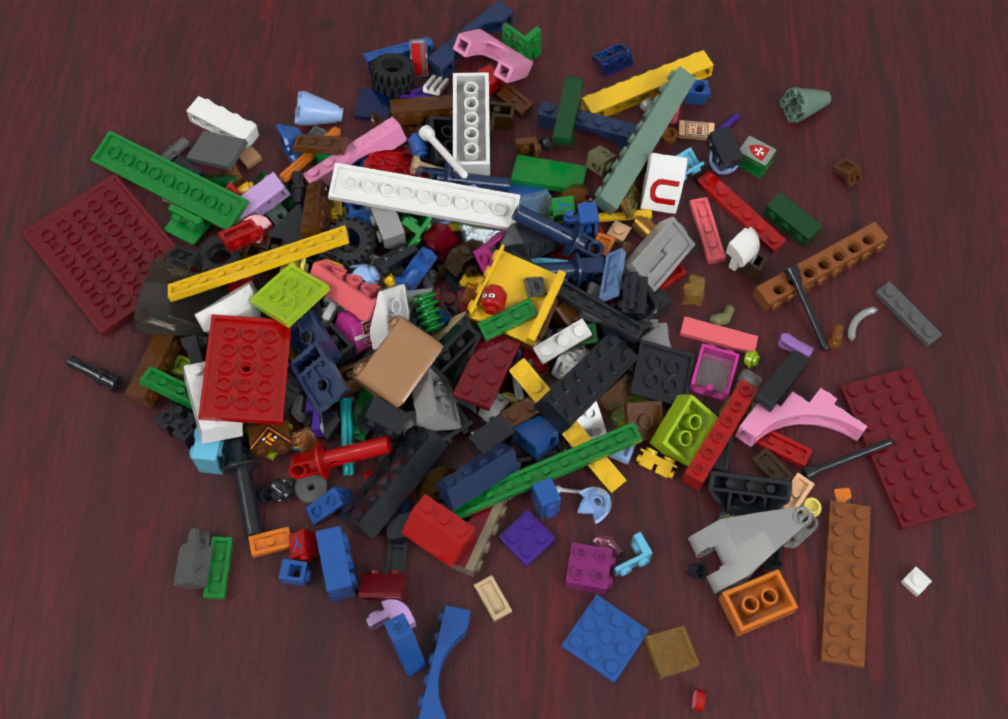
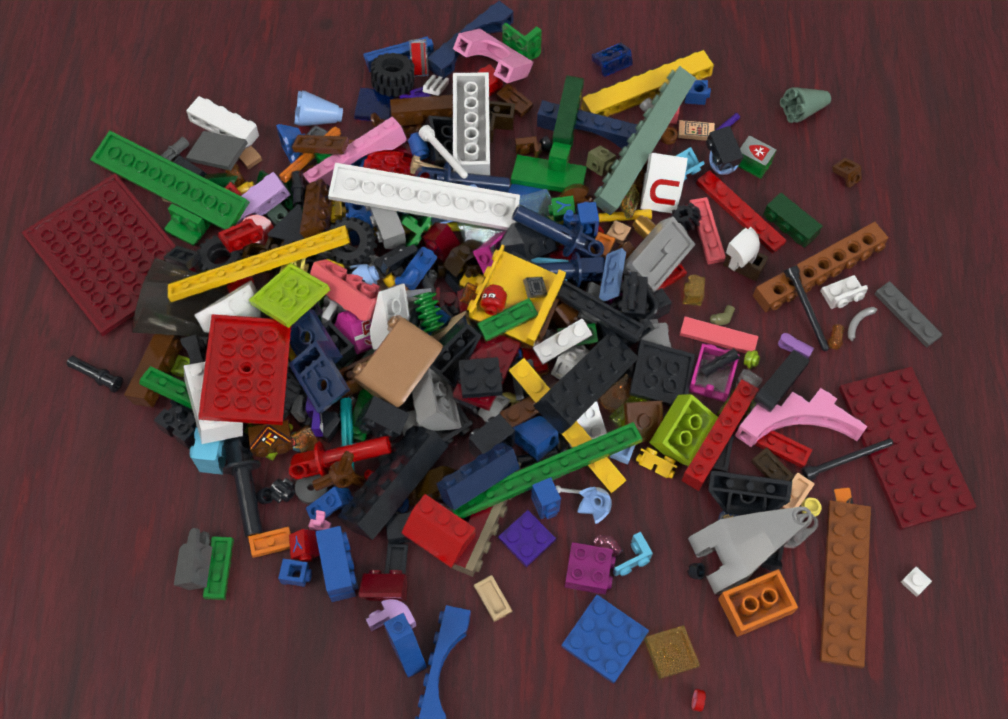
(320, 522): none -> bright pink plate
(340, 474): none -> reddish brown bush
(480, 377): none -> black plate
(559, 156): none -> green brick
(688, 216): none -> black gear
(720, 362): none -> black pin
(843, 292): none -> white bracket

